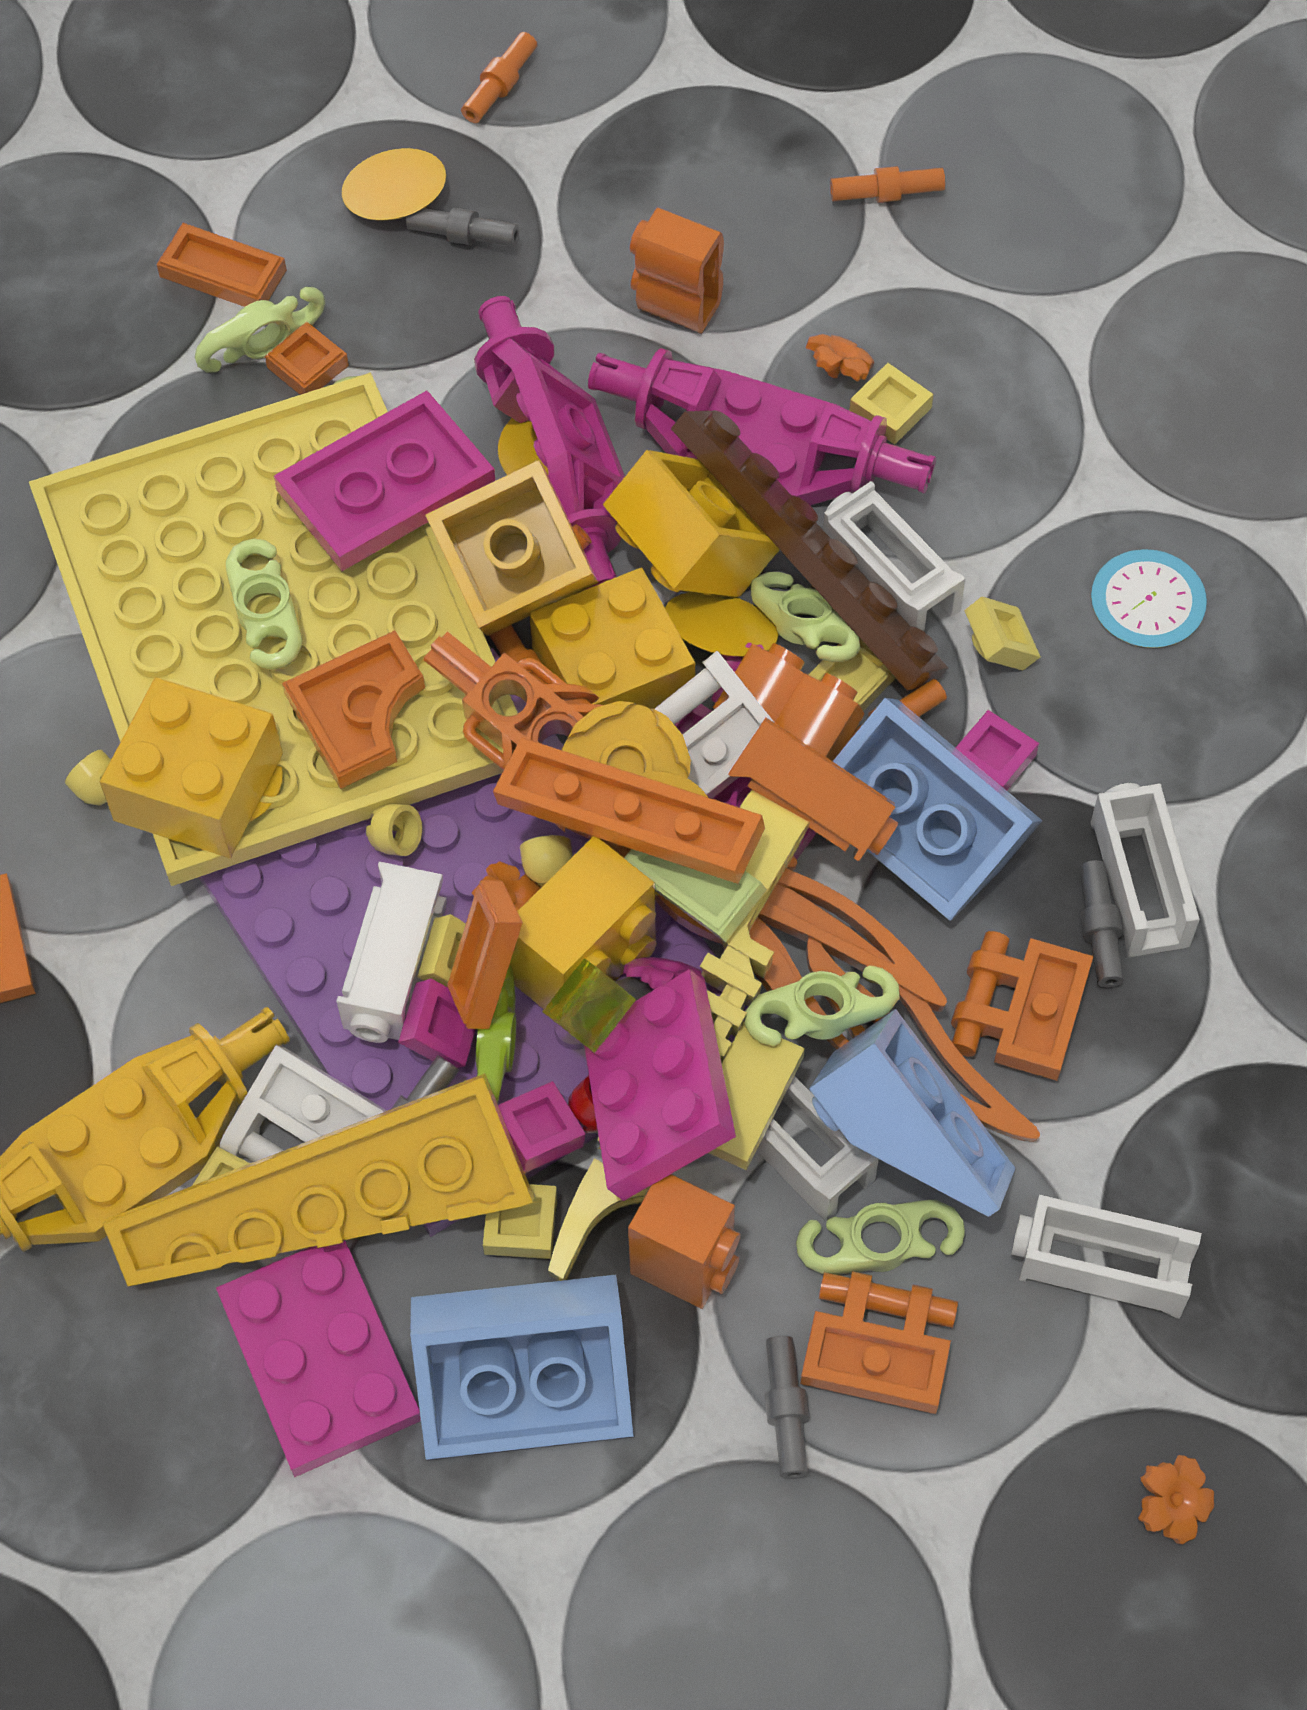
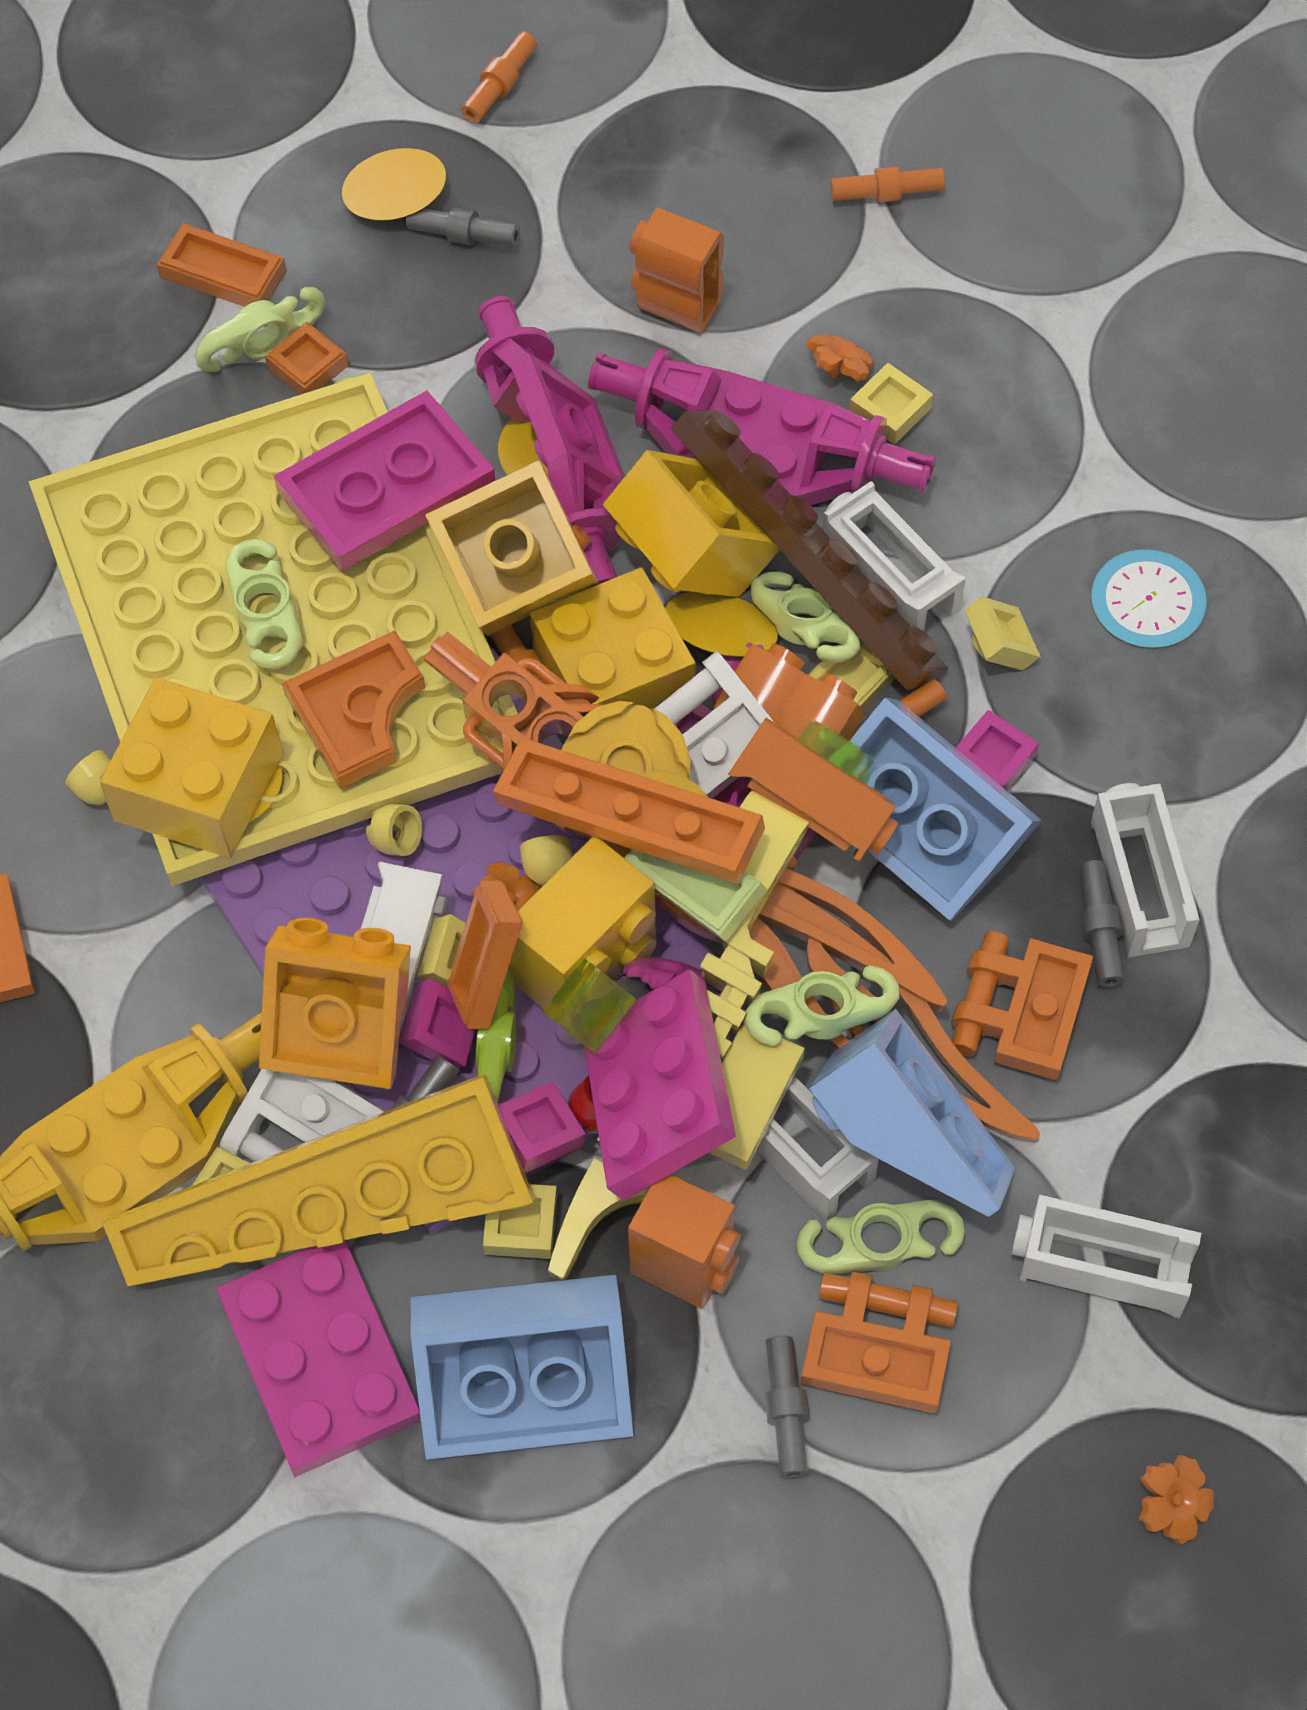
(333, 1003): none -> light orange plate
(836, 749): none -> clear neon green tile

